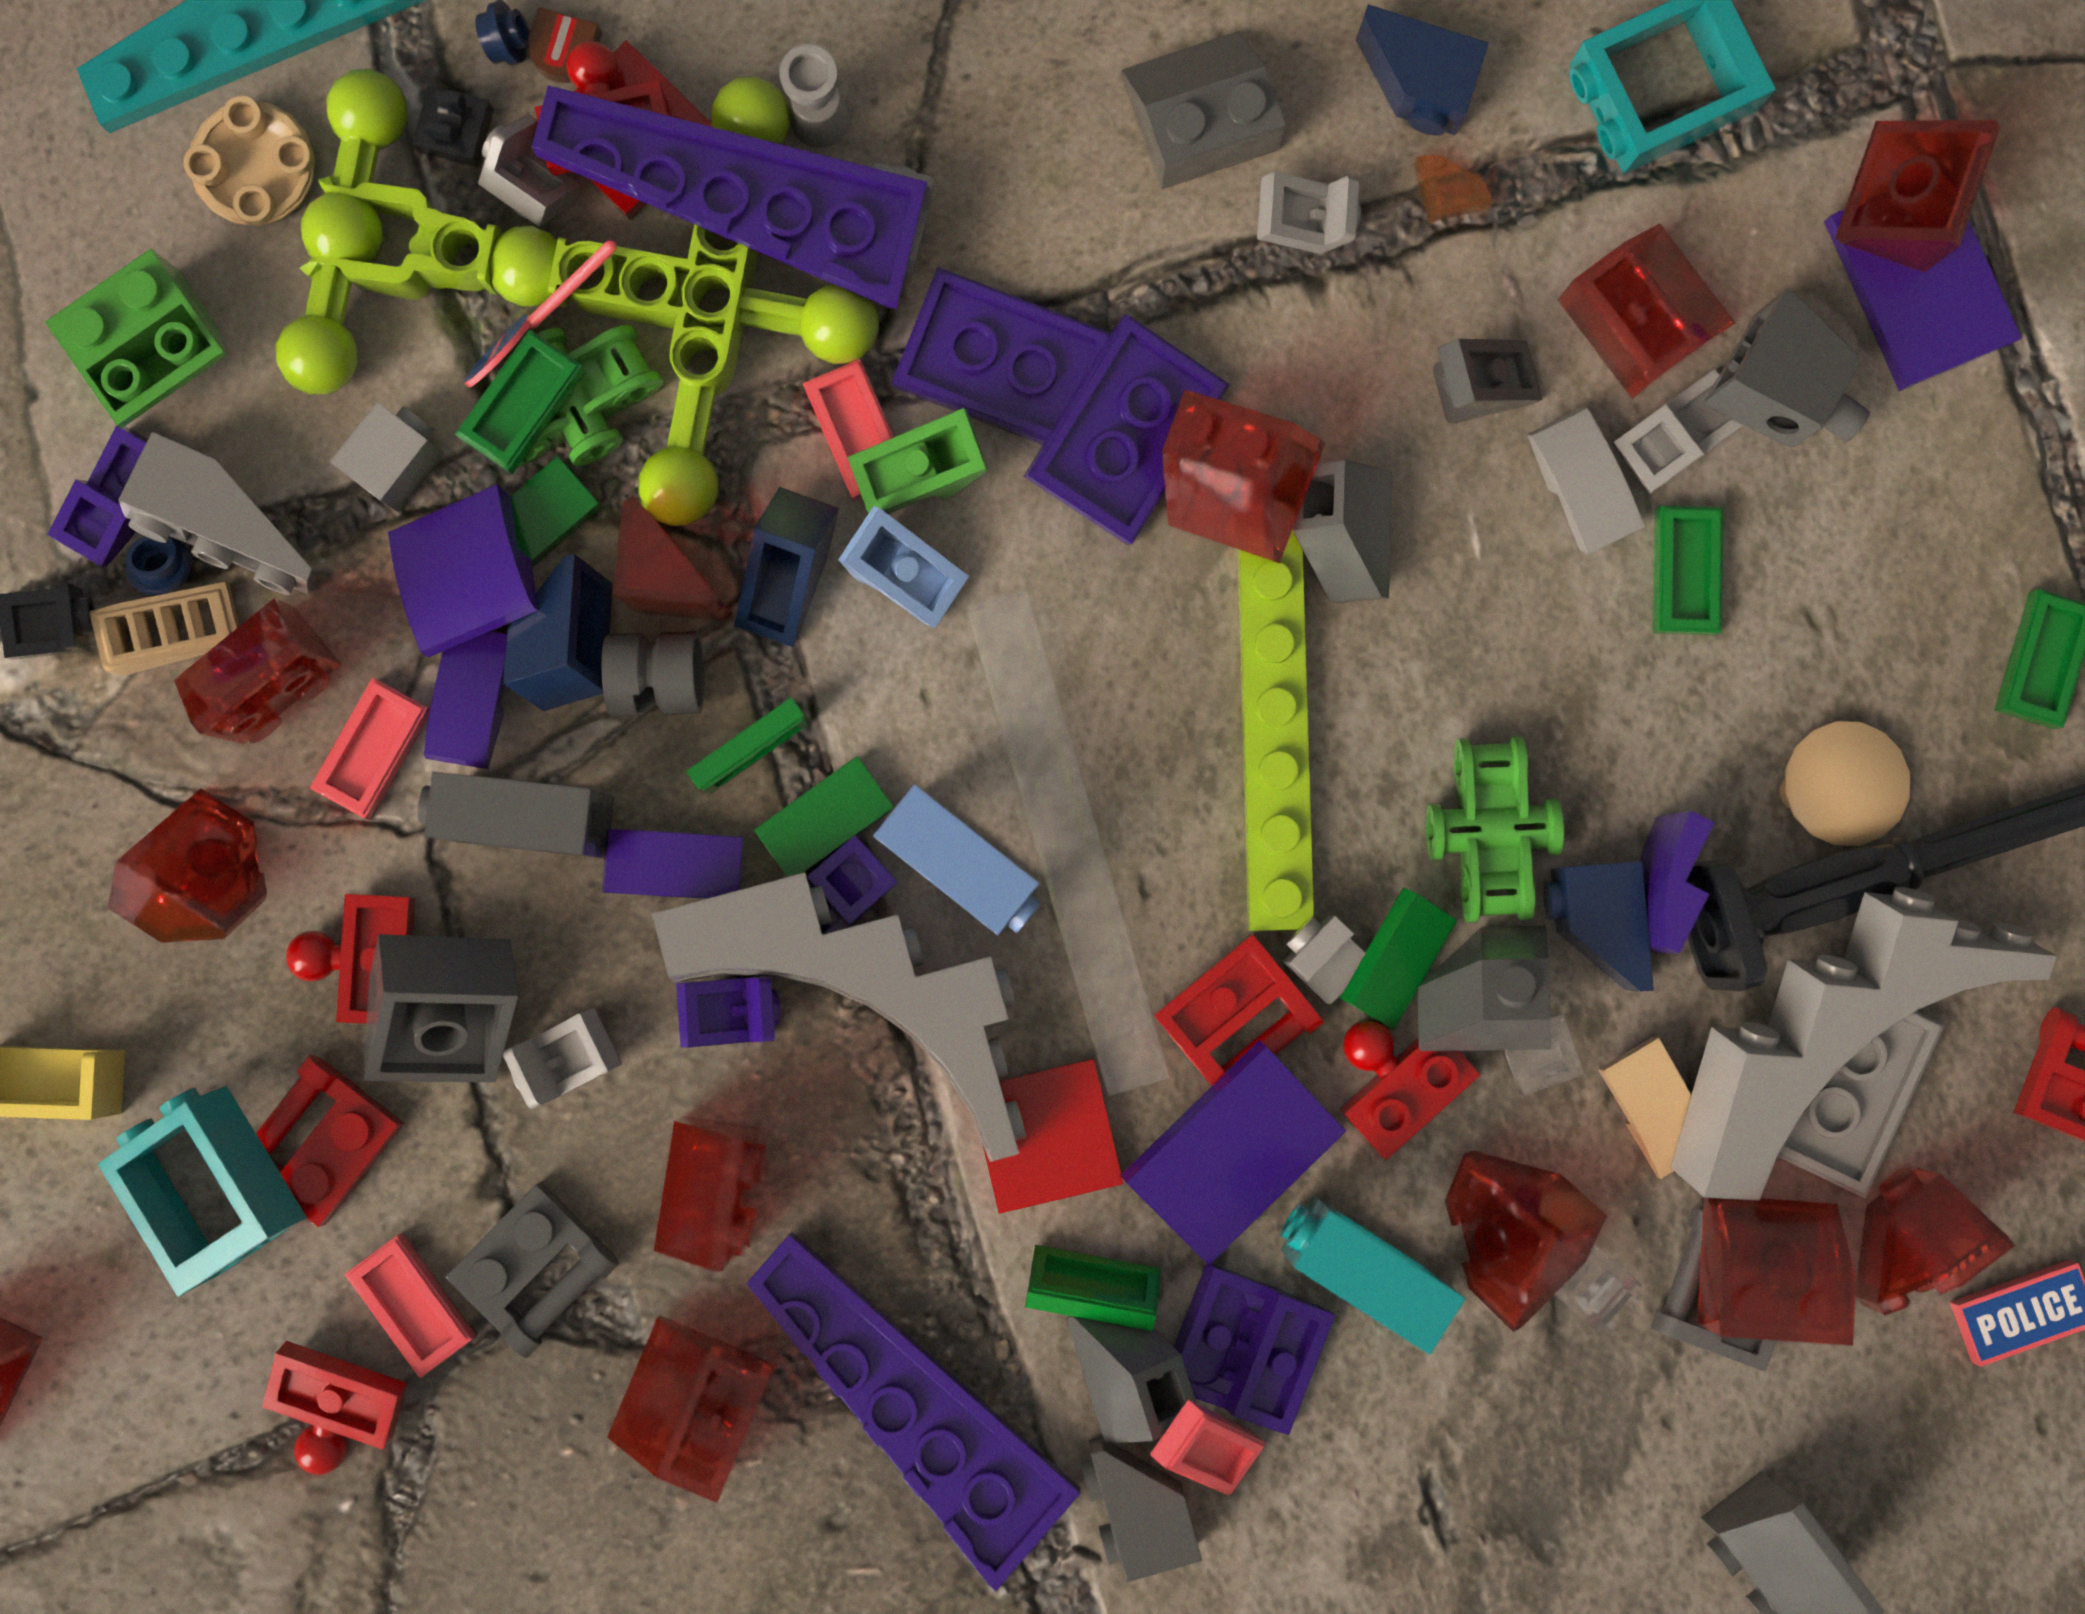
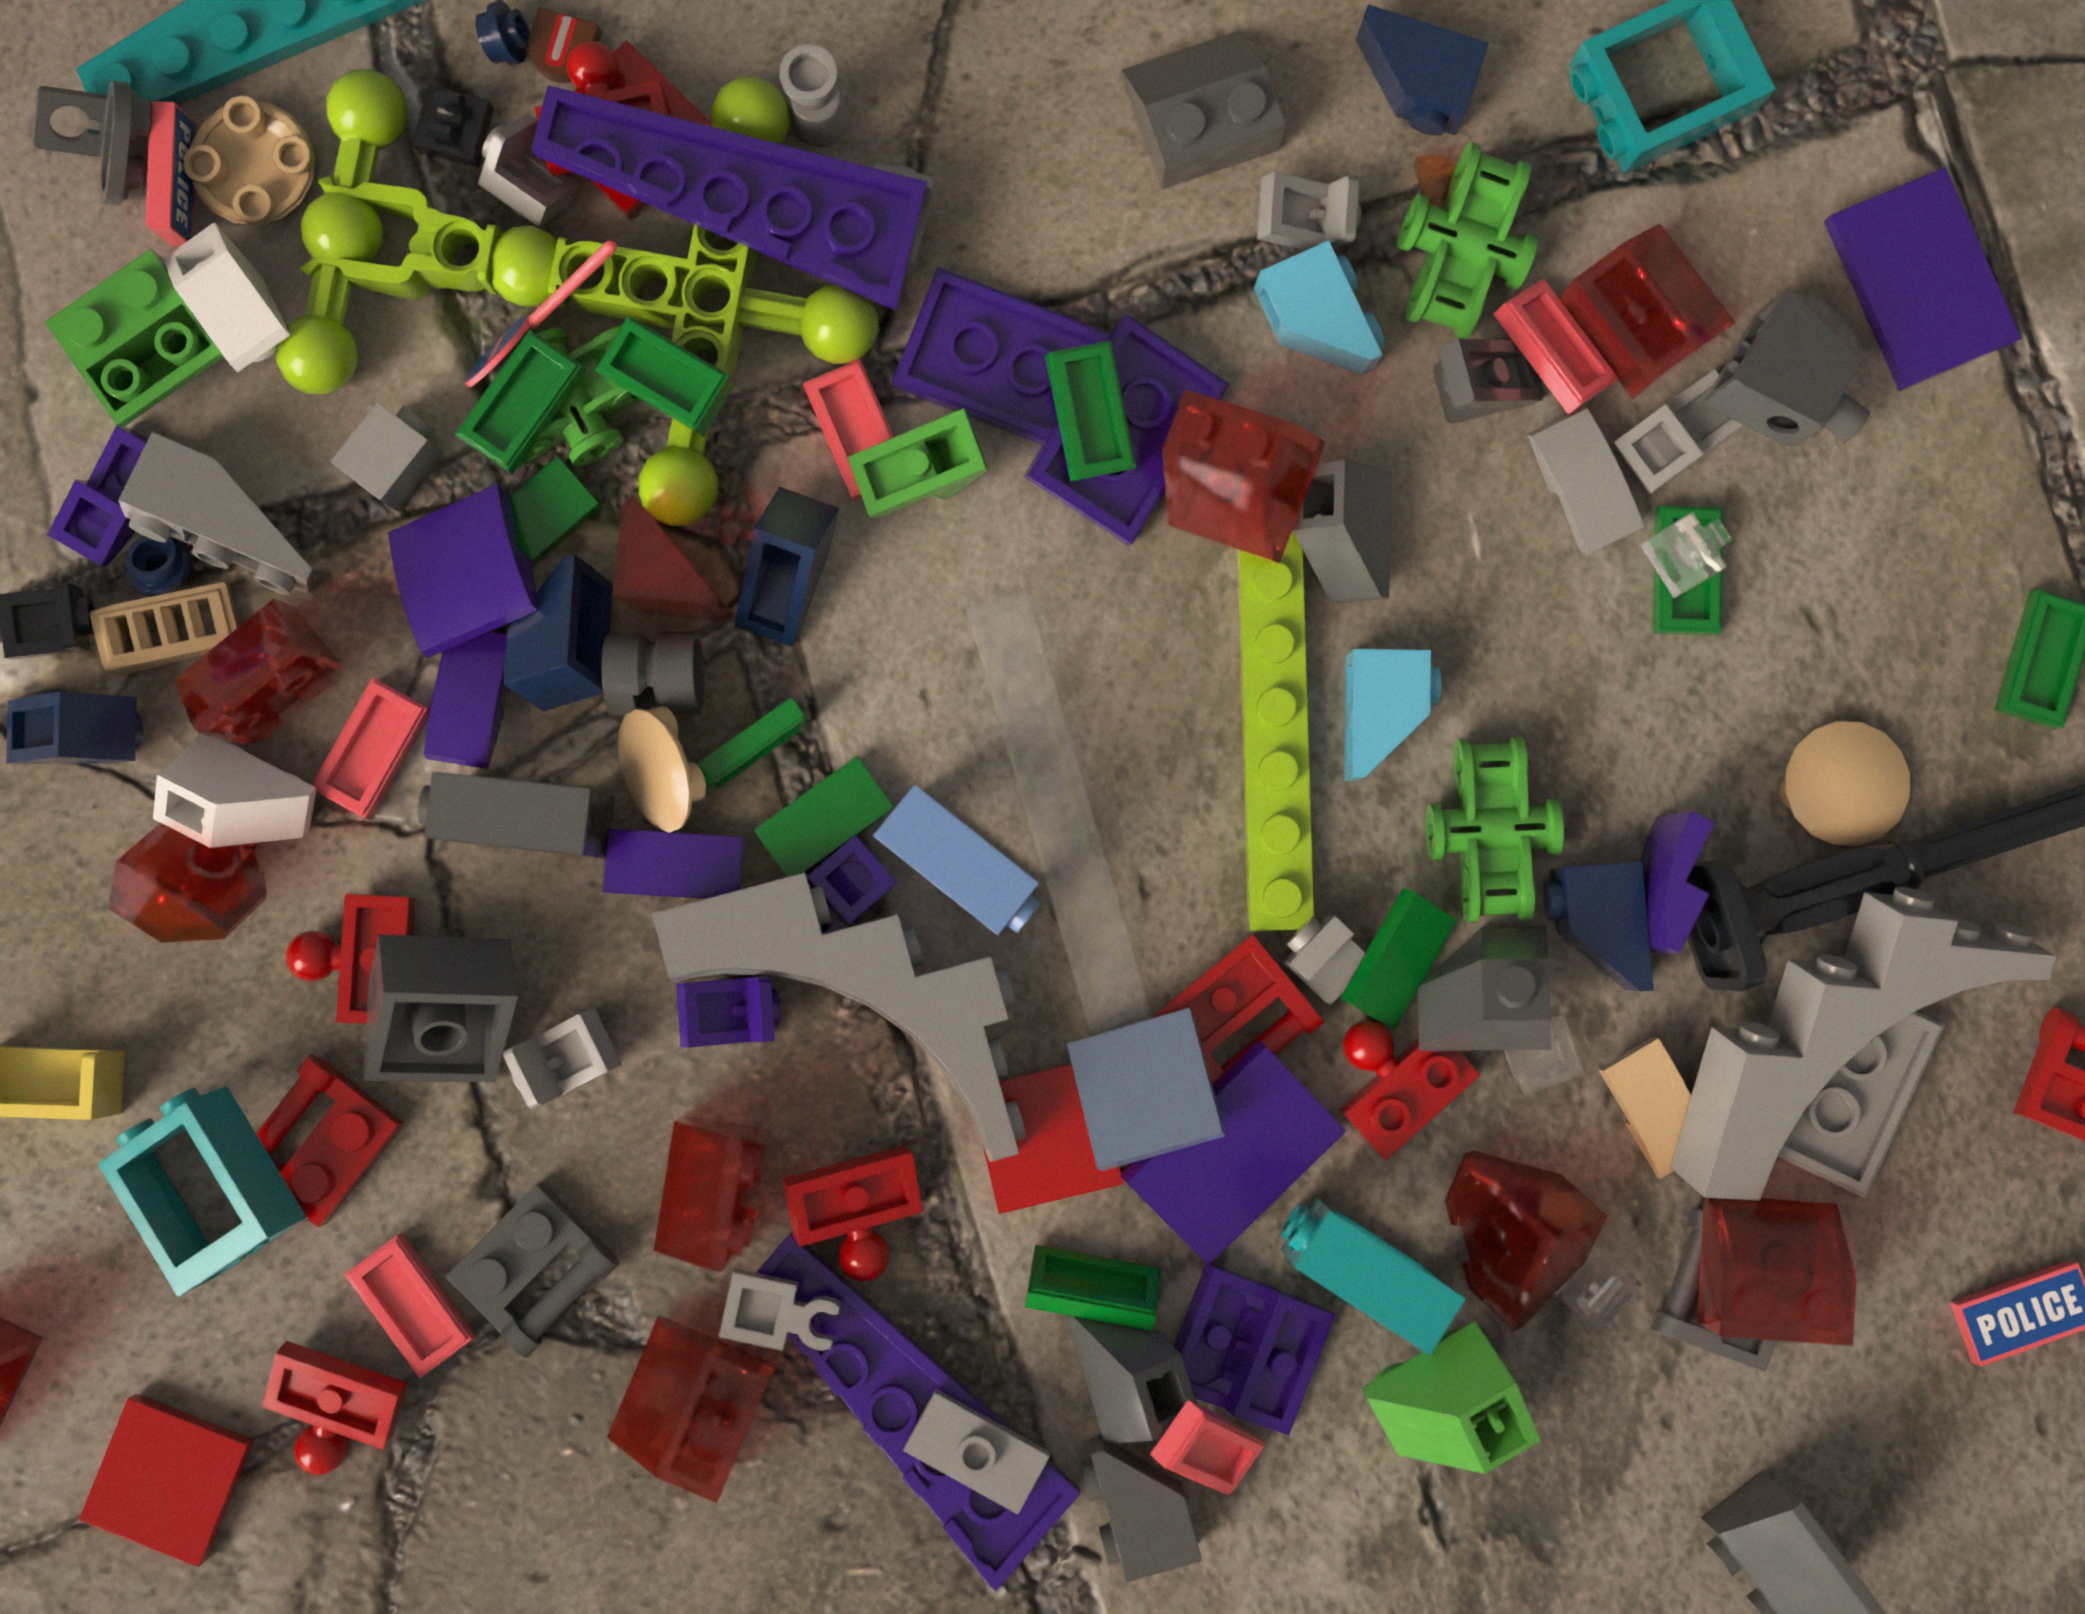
(72, 729): none -> dark blue slope
(121, 119): none -> dark grey bracket
(166, 1480): none -> red tile
(168, 186): none -> coral tile
(227, 297): none -> white slope
(231, 796): none -> white slope
(657, 768): none -> tan dish
(666, 376): none -> green tile
(765, 1311): none -> light grey plate
(850, 1201): none -> red plate
(902, 567): light blue slope -> none
(976, 1451): none -> light grey plate
(1090, 411): none -> green tile
(1145, 1089): none -> sand blue tile
(1316, 311): none -> medium azure slope
(1384, 703): none -> medium azure slope
(1453, 1405): none -> bright green slope
(1476, 219): none -> bright green axle
(1555, 346): none -> coral tile
(1687, 553): none -> clear tile
(1917, 189): clear red slope -> none
(1922, 1239): clear red slope -> none

